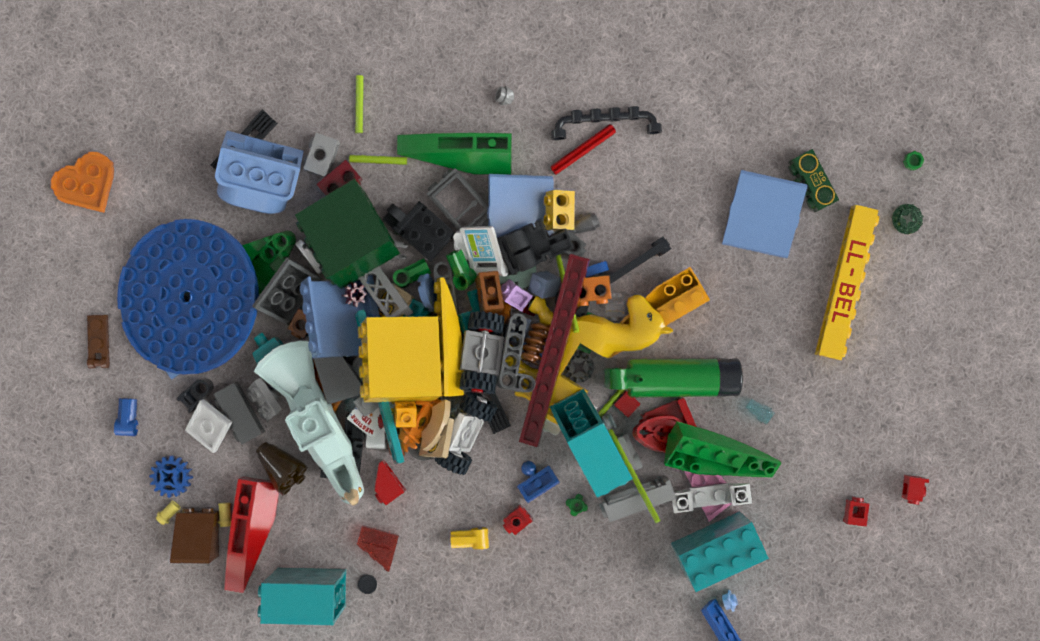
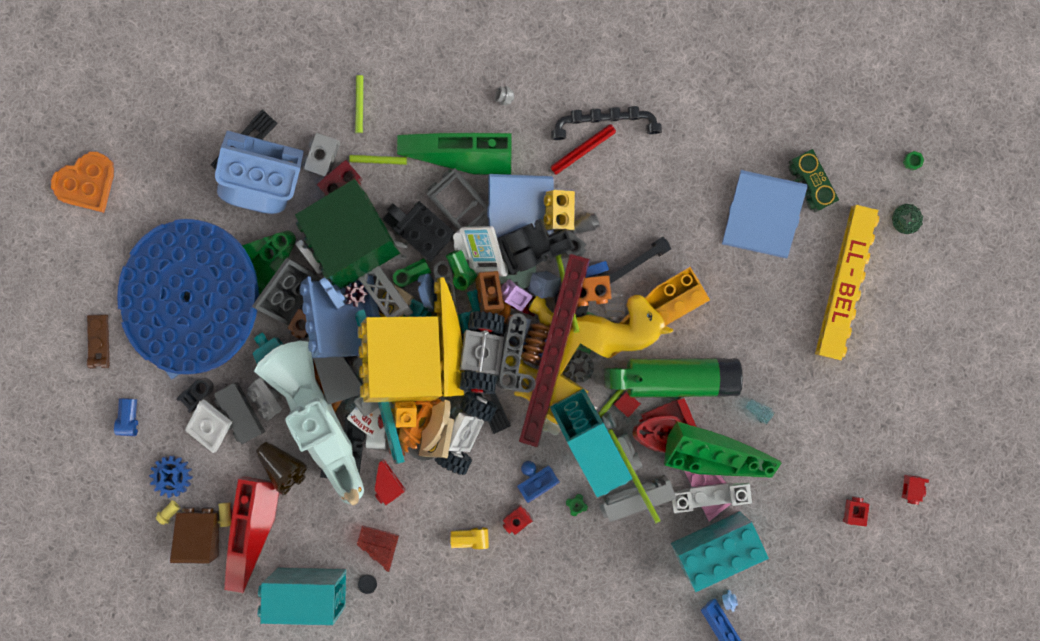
(335, 296): none -> light blue plate

